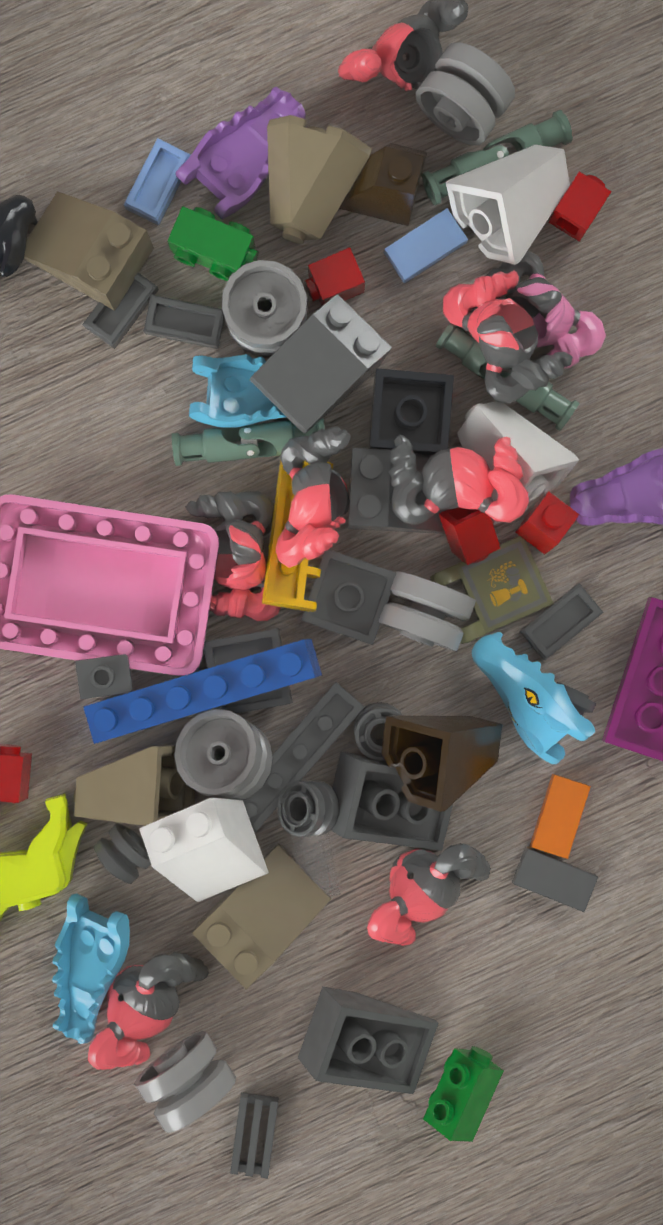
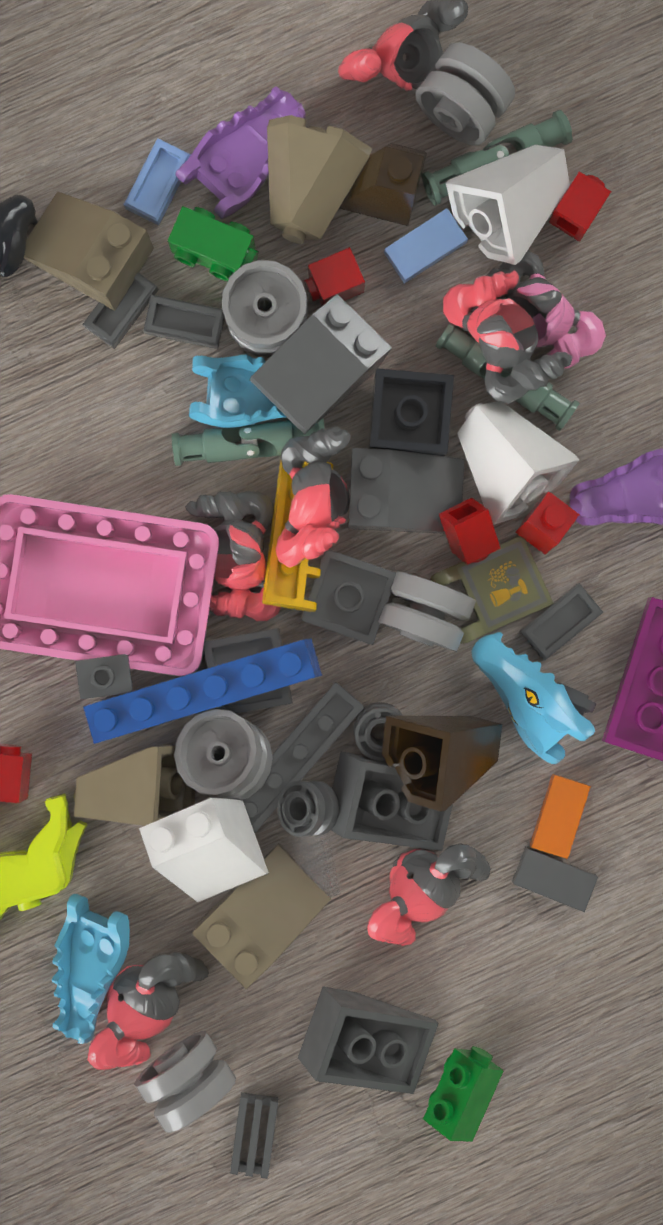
(123, 853): dark grey wheel -> none
(457, 480): hair -> none

